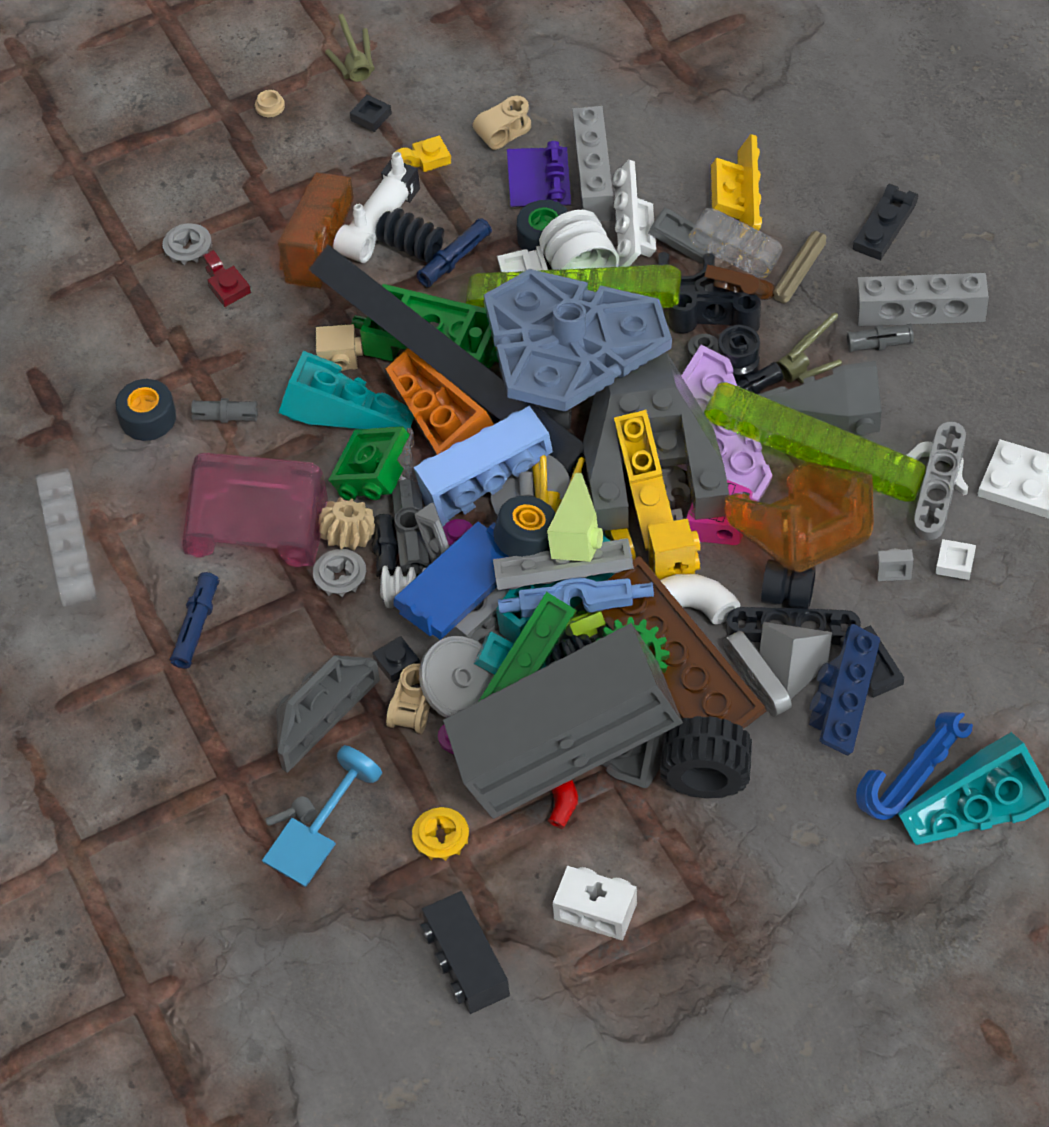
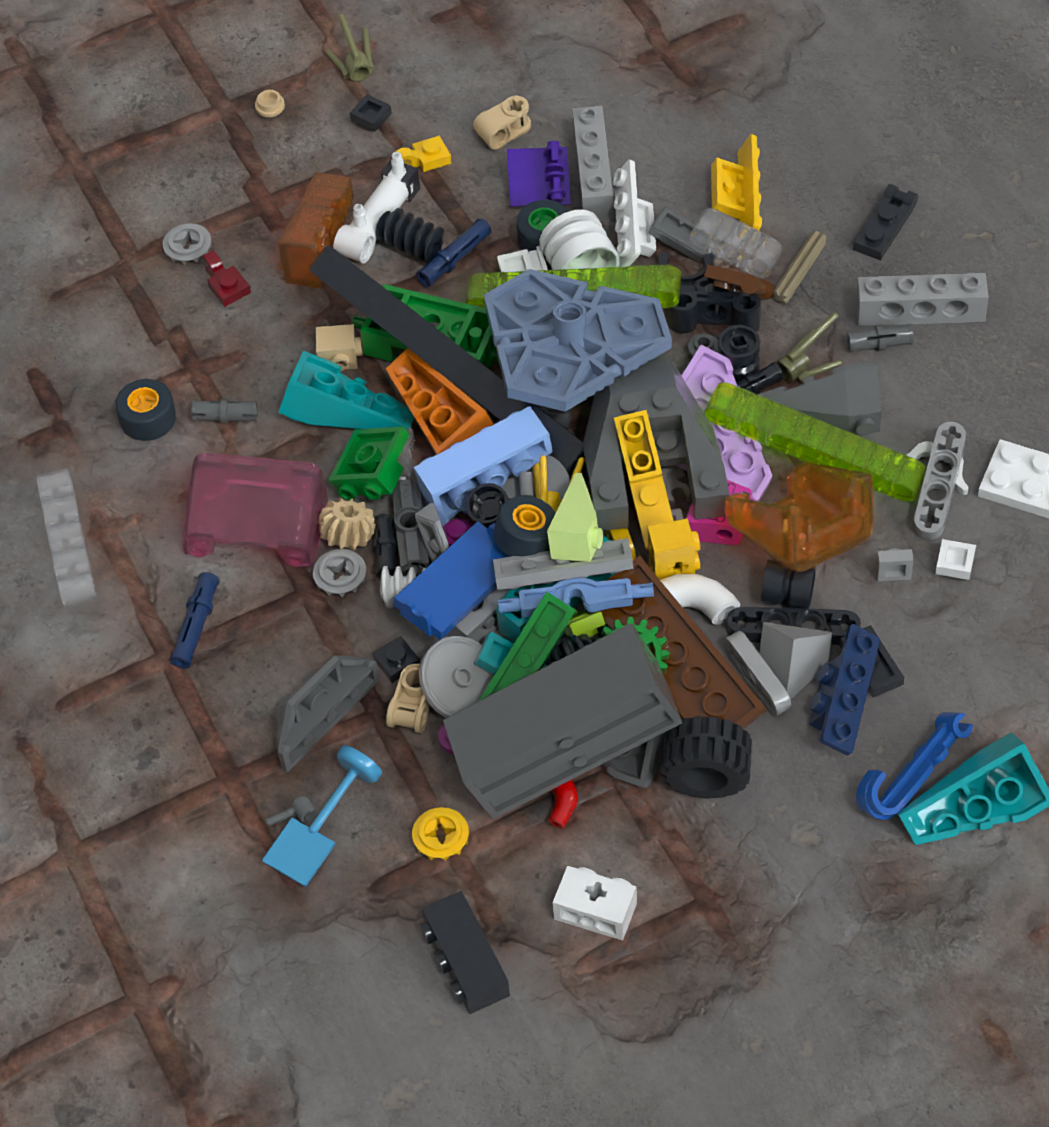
(485, 503): none -> black wheel

